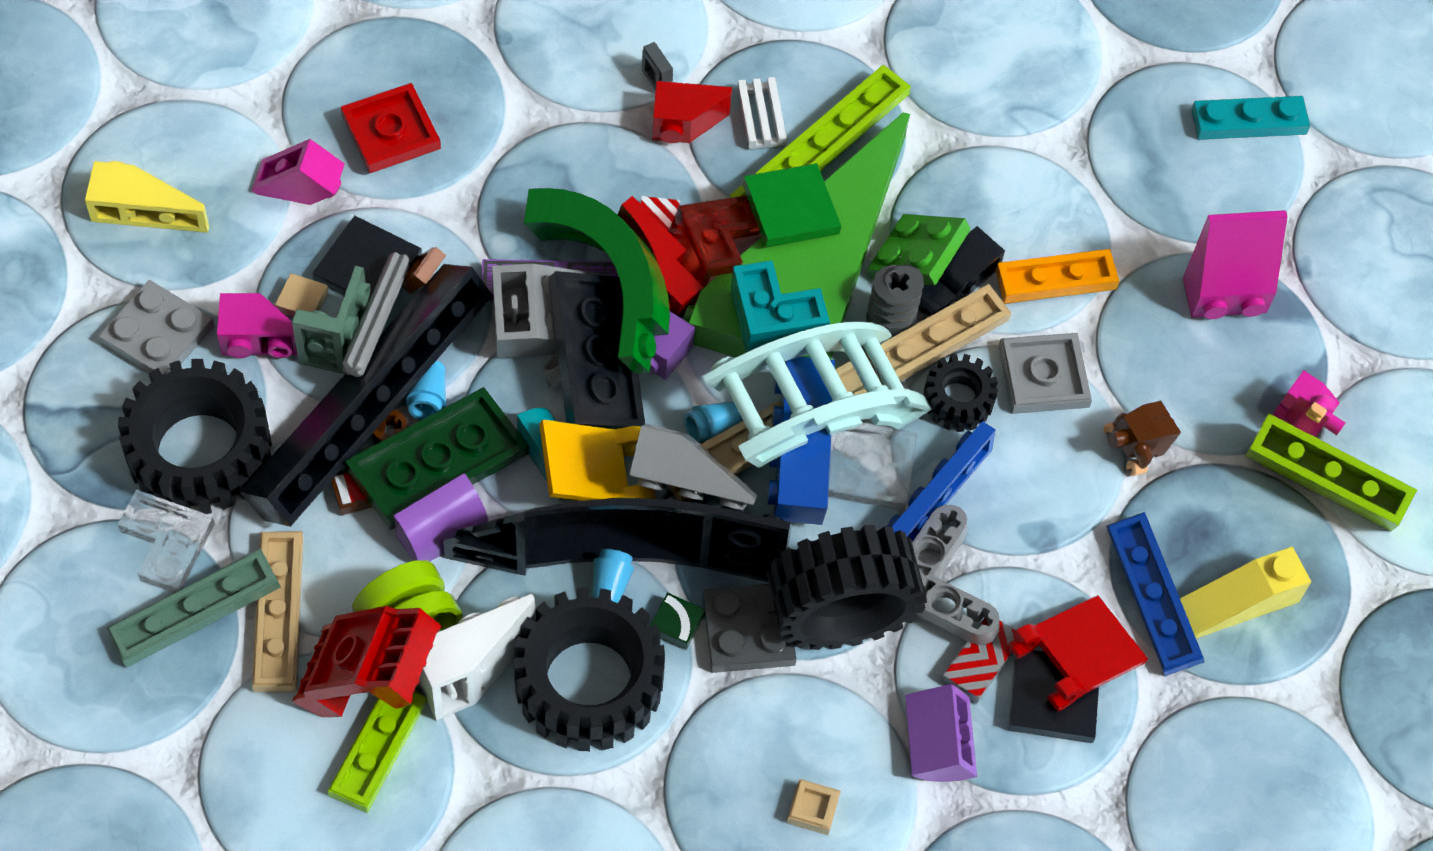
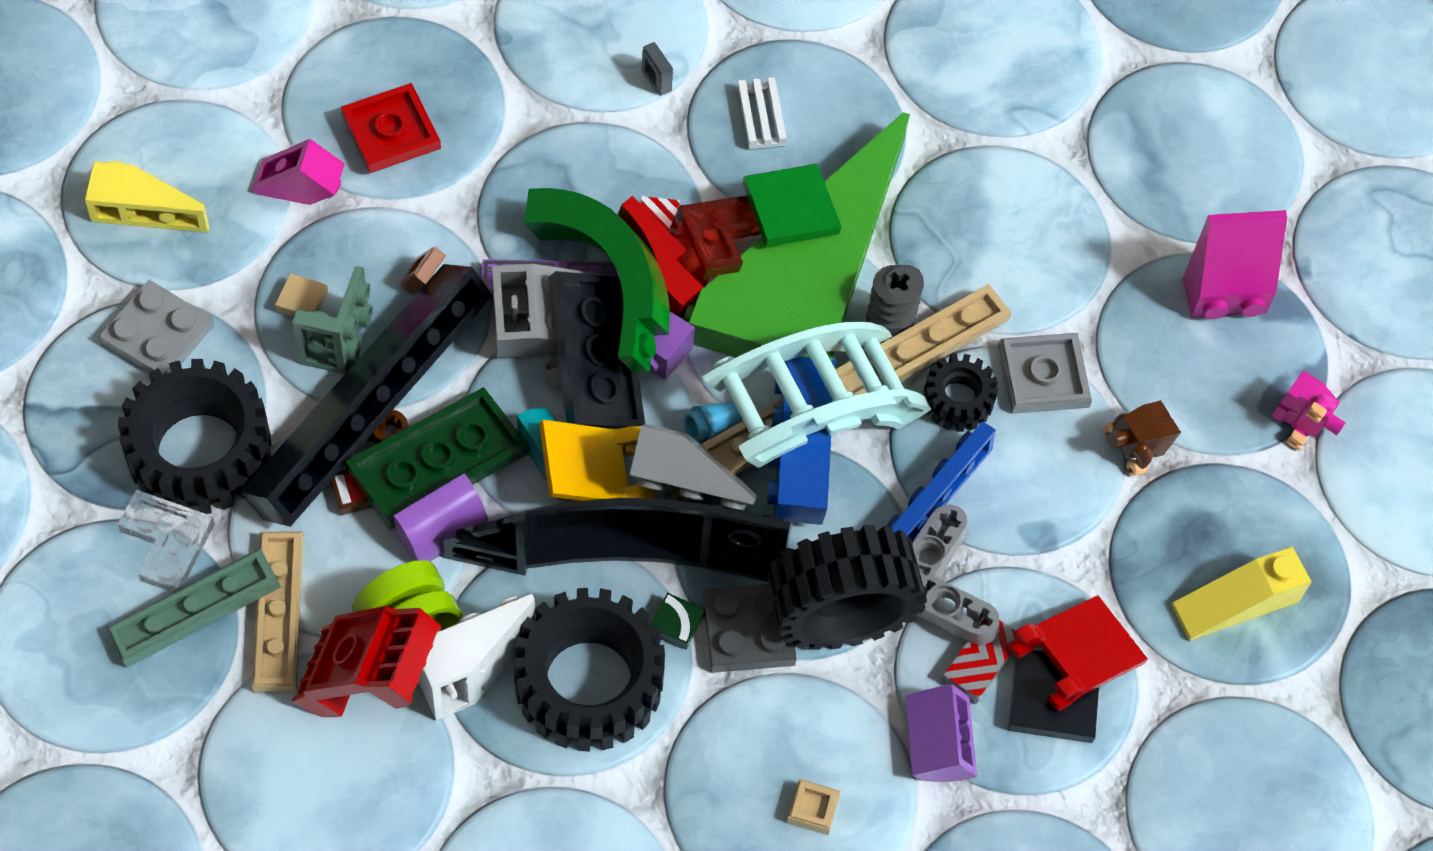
(253, 327): dark pink slope -> none
(361, 246): black tile -> none
(375, 315): light grey axle -> none
(375, 752): lime tile -> none
(428, 393): medium azure cone -> none
(612, 573): medium azure cone -> none
(688, 110): red slope -> none
(767, 313): teal panel -> none
(841, 124): lime plate -> none
(872, 465): clear plate -> none
(922, 243): bright green plate -> none
(967, 270): black piece -> none
(1057, 276): light orange plate -> none
(1155, 594): blue tile -> none
(1250, 117): teal plate -> none
(1331, 473): lime brick -> none

